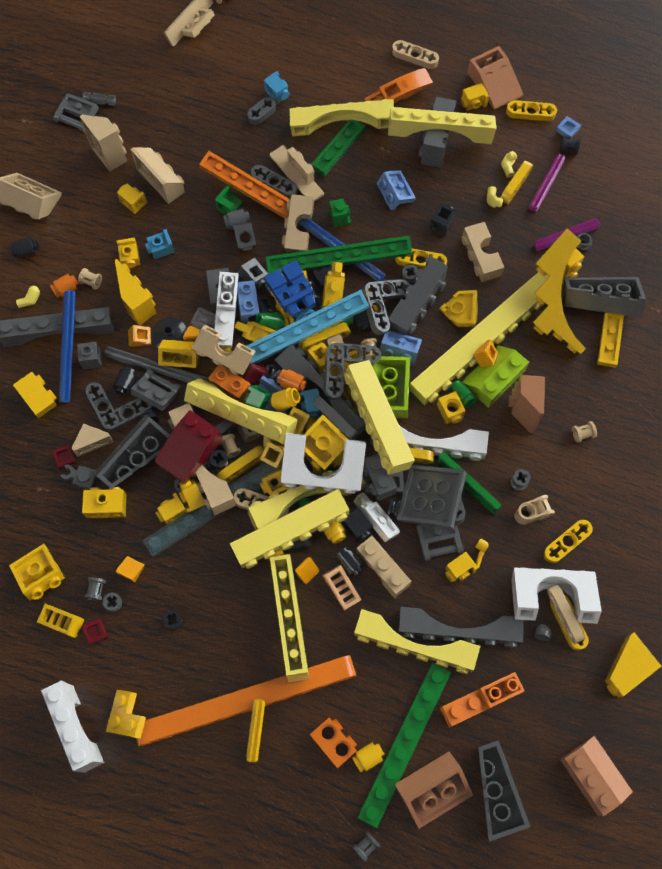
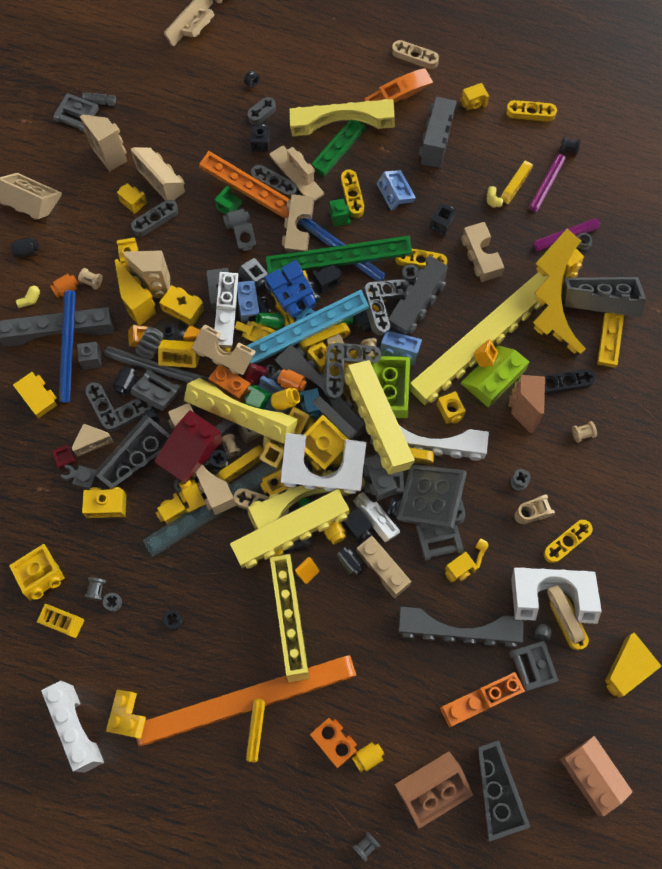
(94, 631): dark red tile -> none
(130, 569): light orange slope -> none
(149, 343): none -> dark grey gear
(150, 270): none -> tan slope
(159, 245): dark azure brick -> none
(168, 215): none -> dark grey beam
(186, 313): none -> yellow brick
(203, 317): clear panel -> none
(251, 78): none -> black bush
(260, 138): none -> black brick
(276, 87): dark azure brick -> none
(333, 285): yellow hinge -> none
(338, 569): light nougat slope -> none
(354, 187): none -> yellow beam
(404, 745): green plate -> none
(407, 121): light yellow arch -> none
(458, 654): light yellow arch -> none
(462, 308): yellow plate -> none
(465, 395): green cone -> none
(471, 485): green tile -> none
(497, 77): nougat slope -> none
(507, 163): light yellow arm -> none
(540, 665): none -> dark grey plate
(558, 378): none -> black beam
(568, 128): medium blue plate -> none

